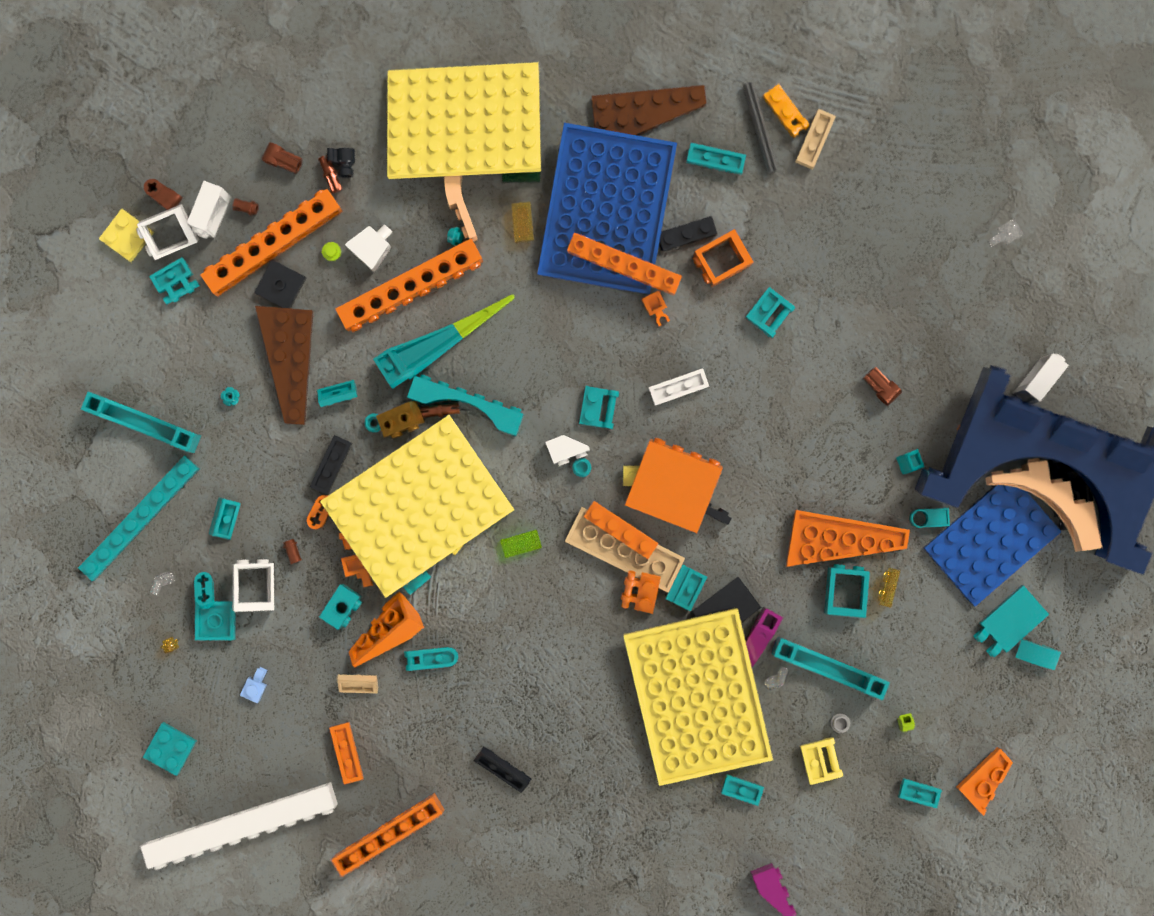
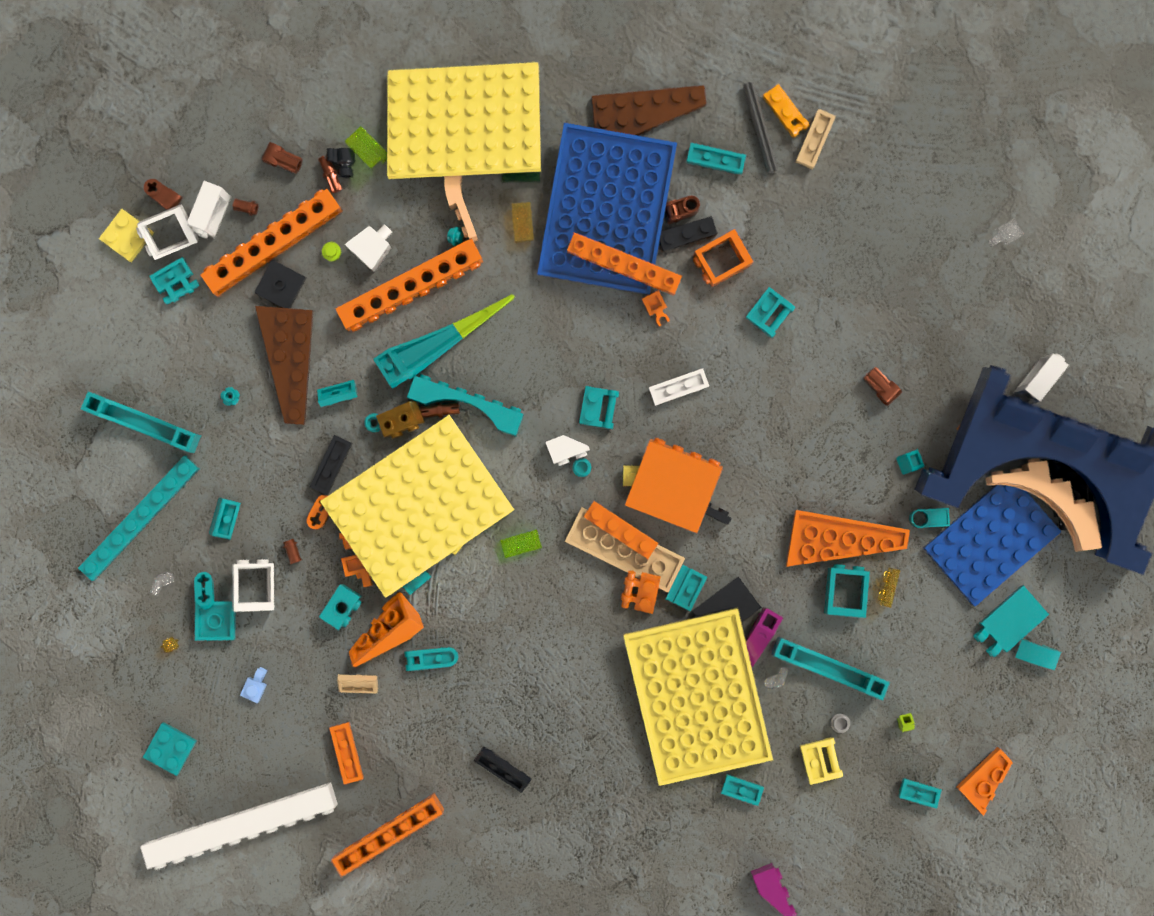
(366, 147): none -> clear neon green panel
(680, 209): none -> copper piece

